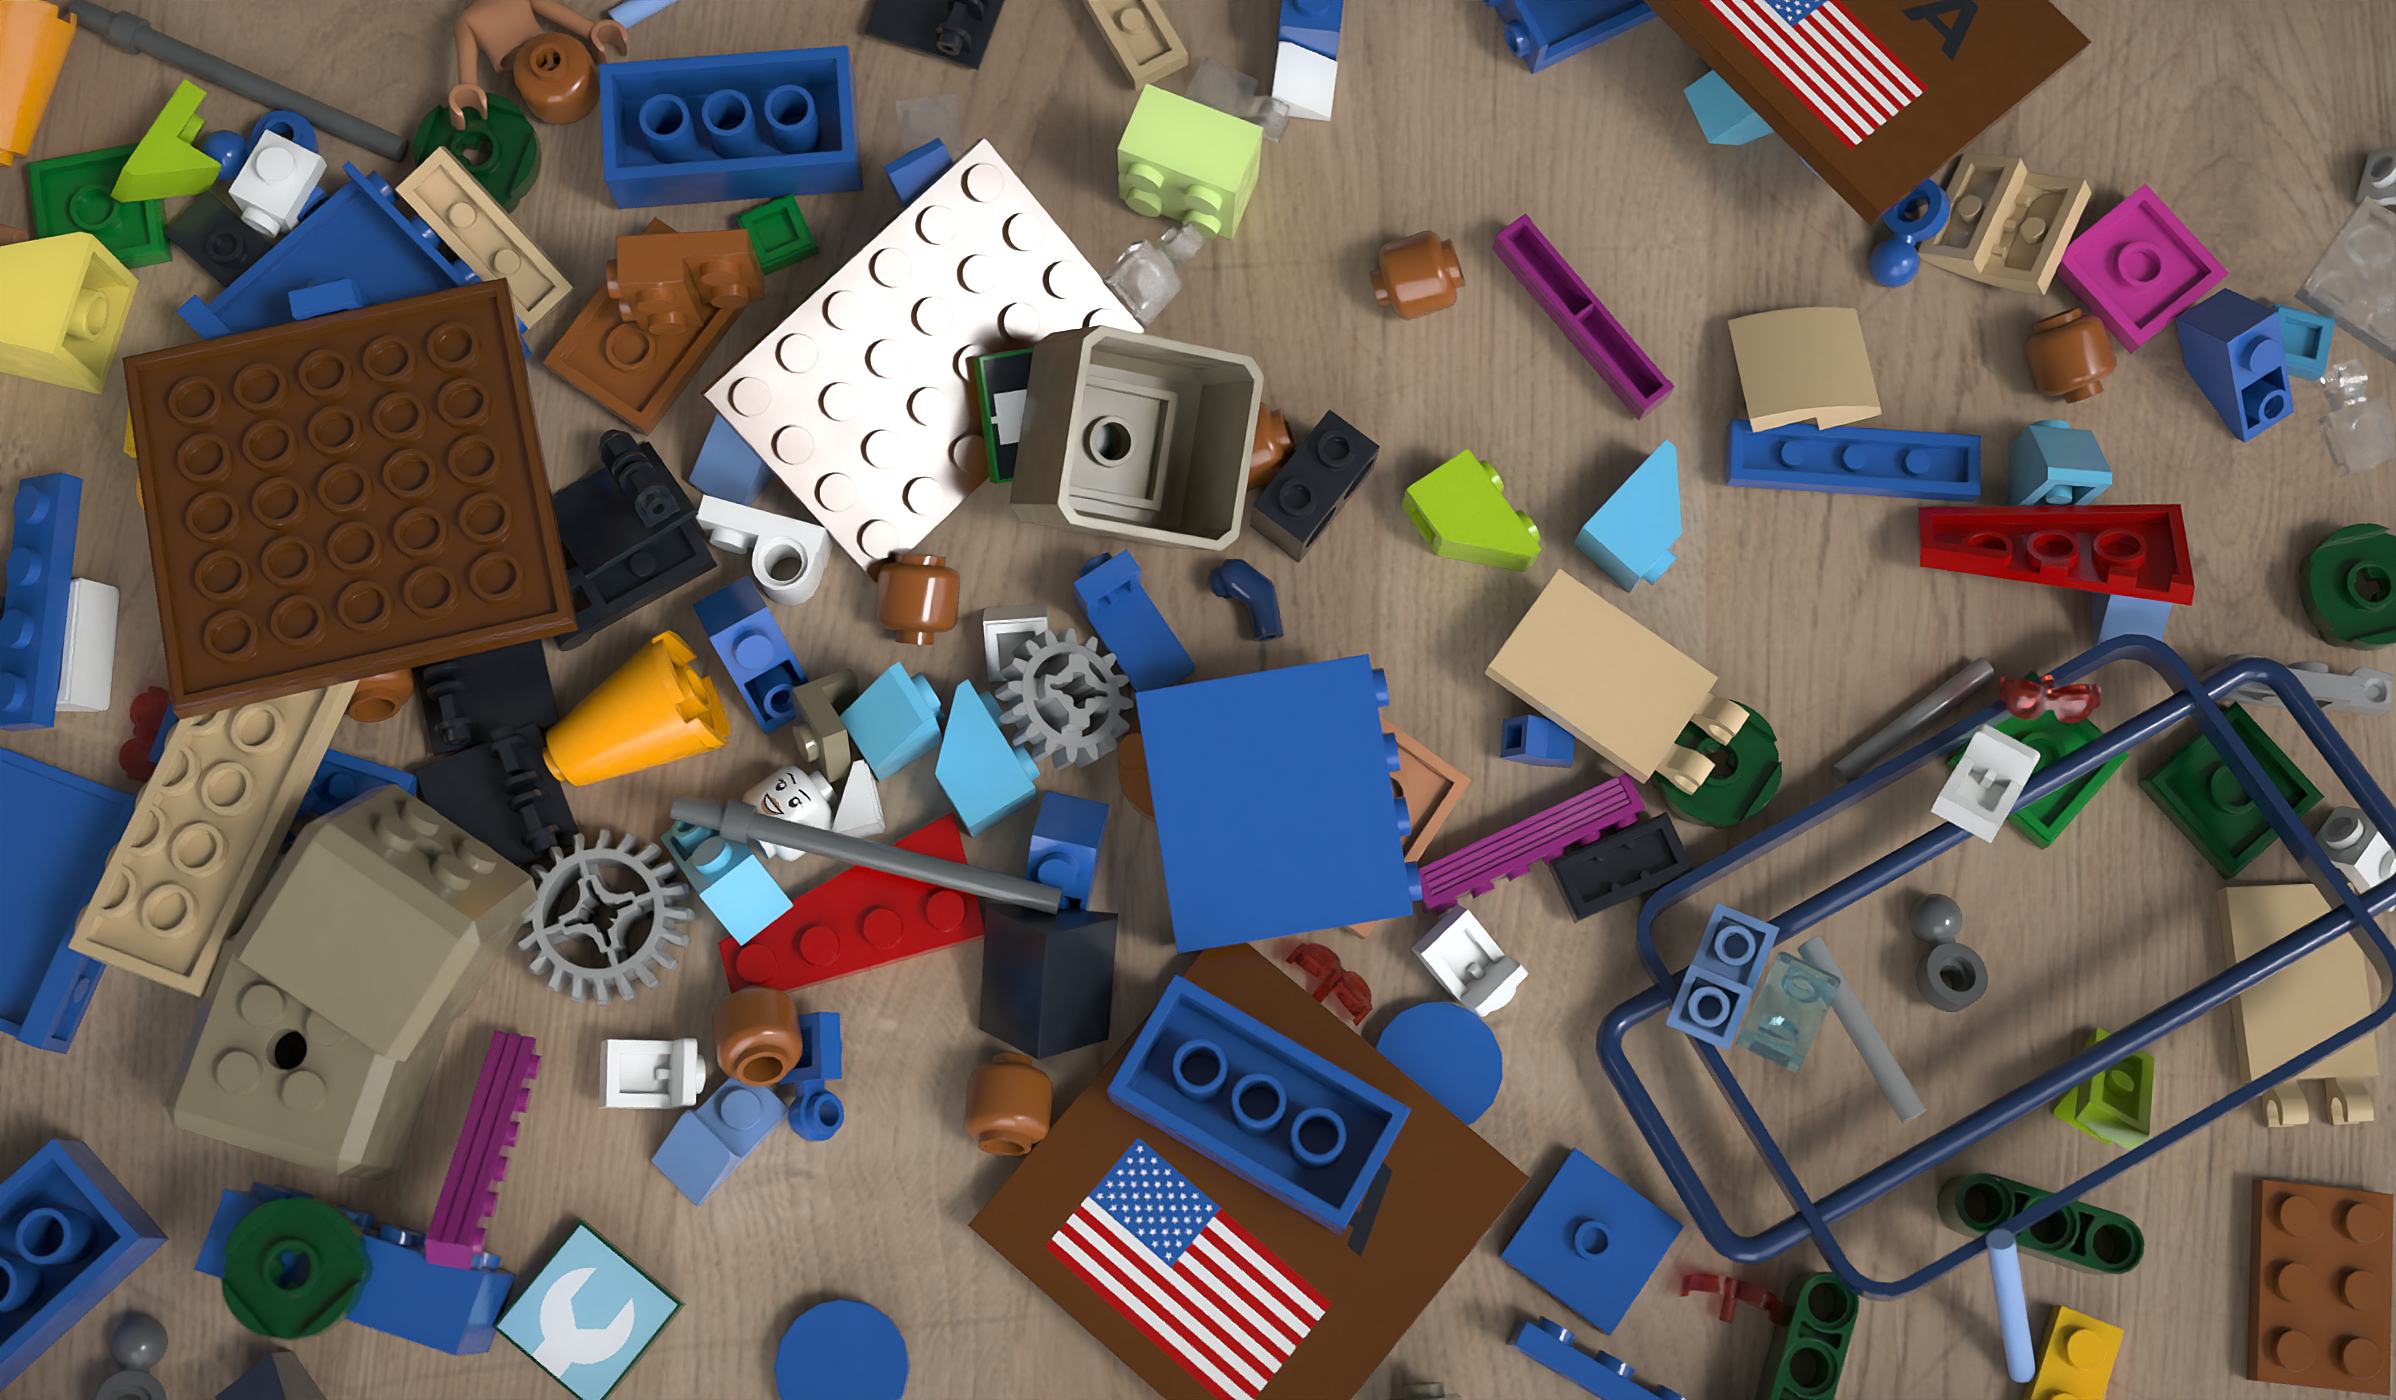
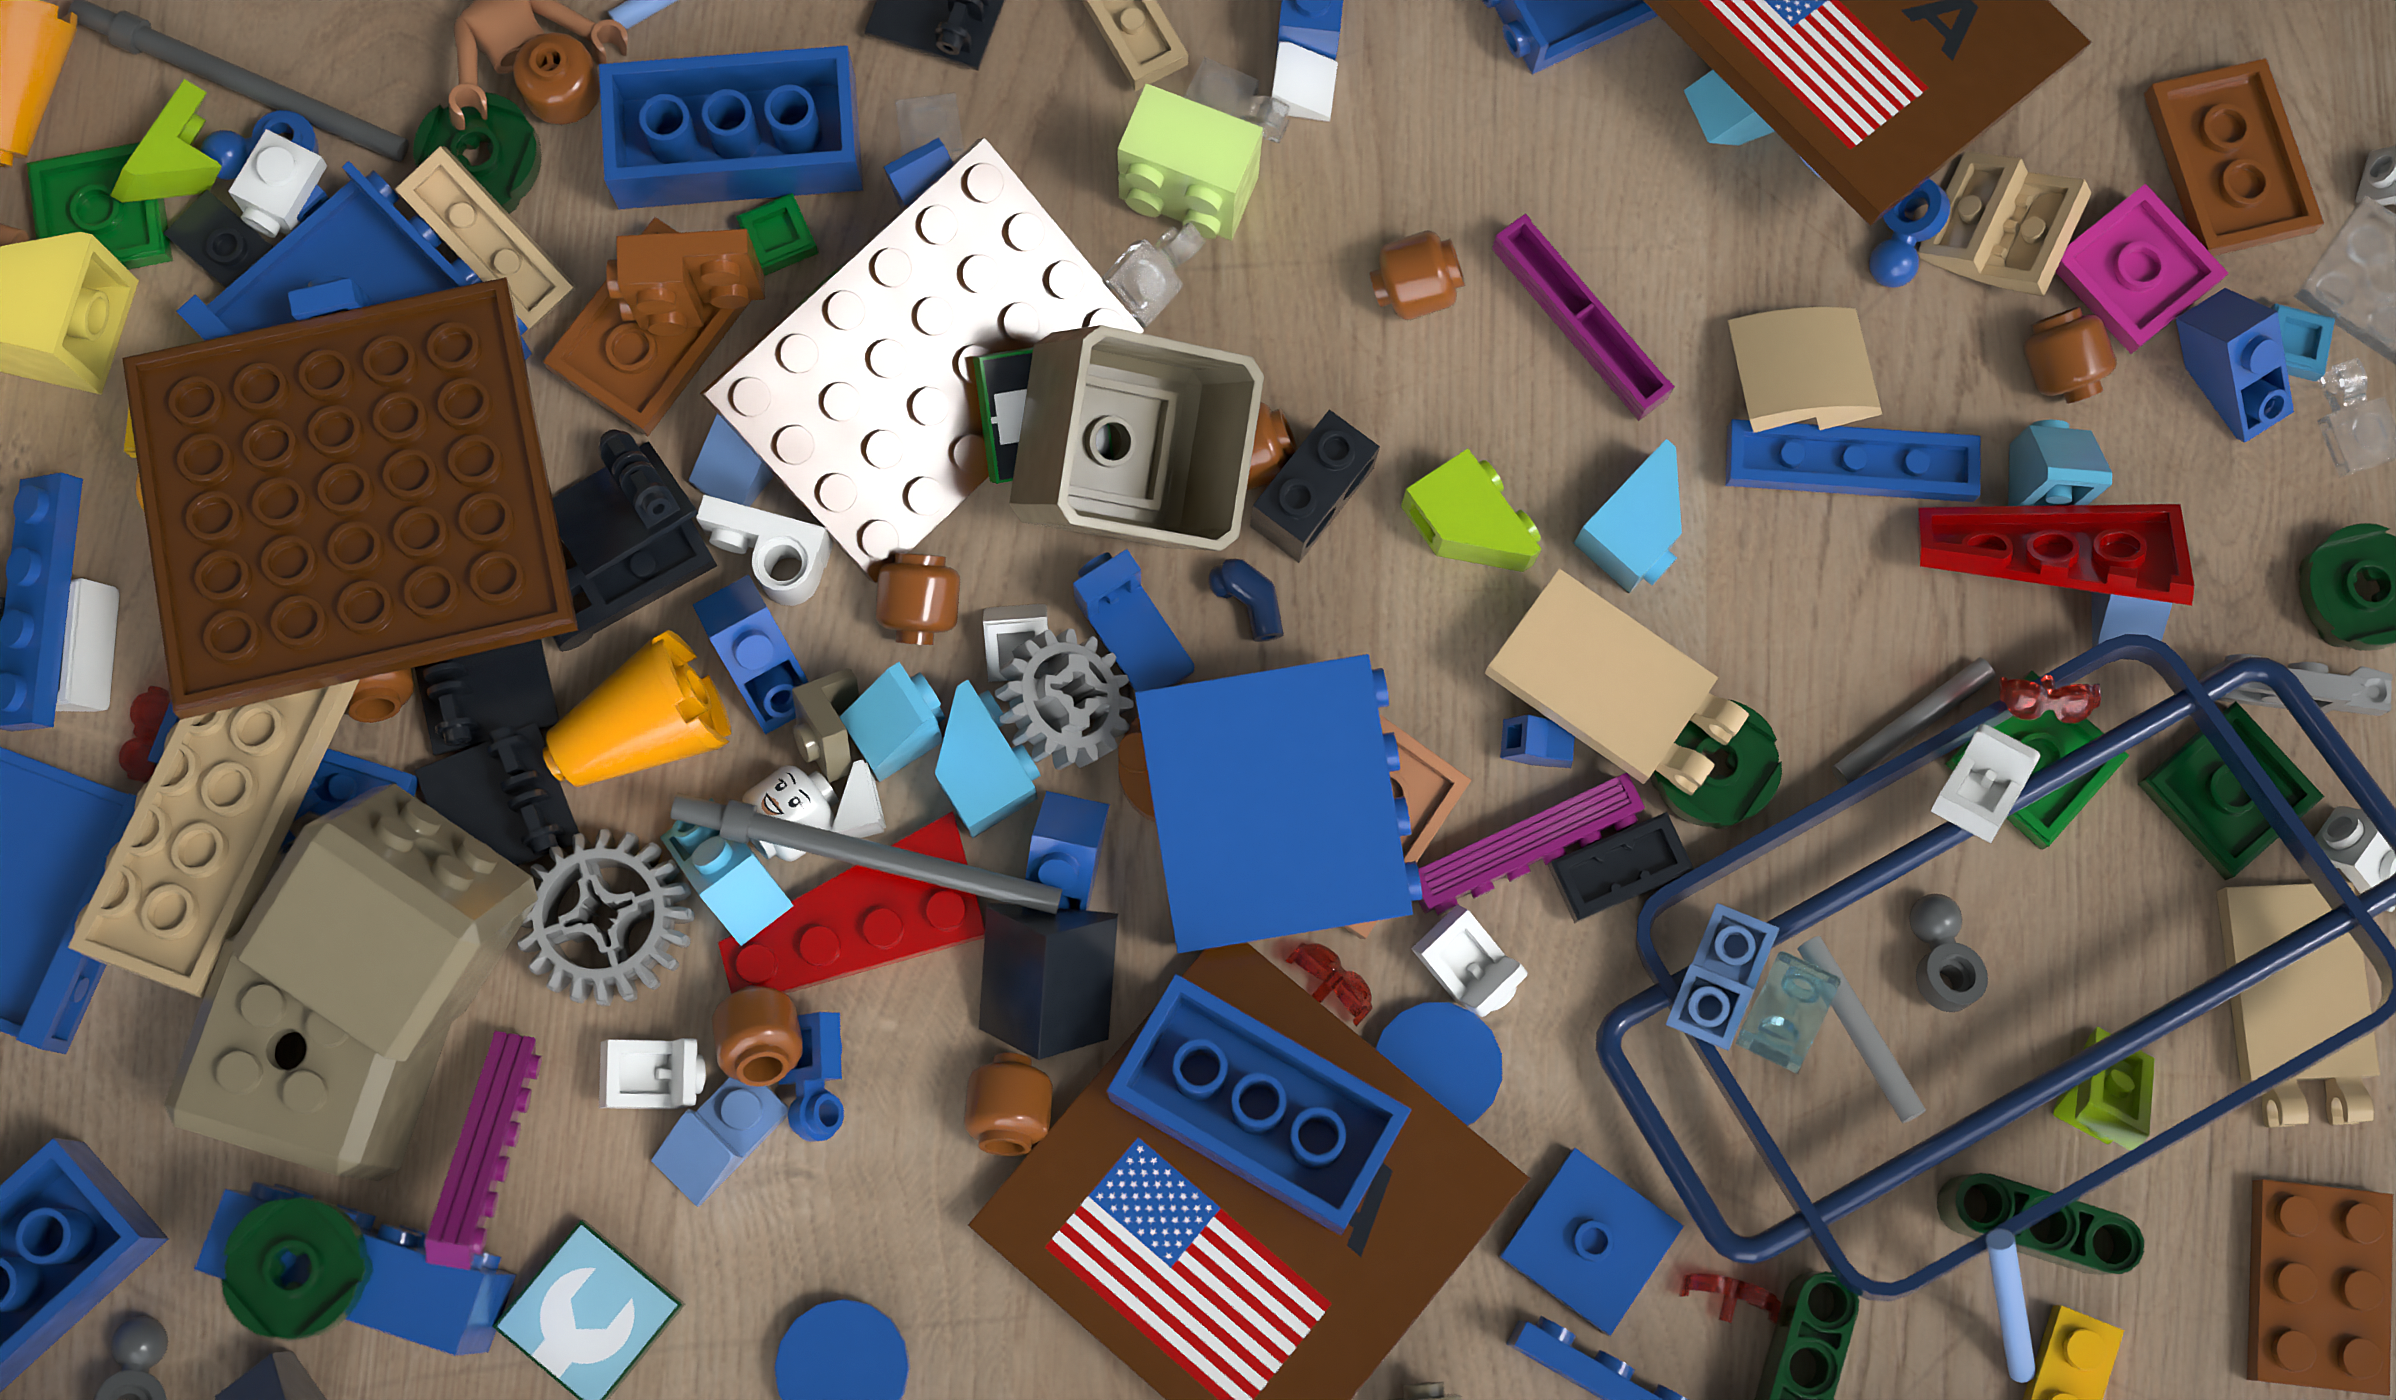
(2233, 157): none -> dark orange plate

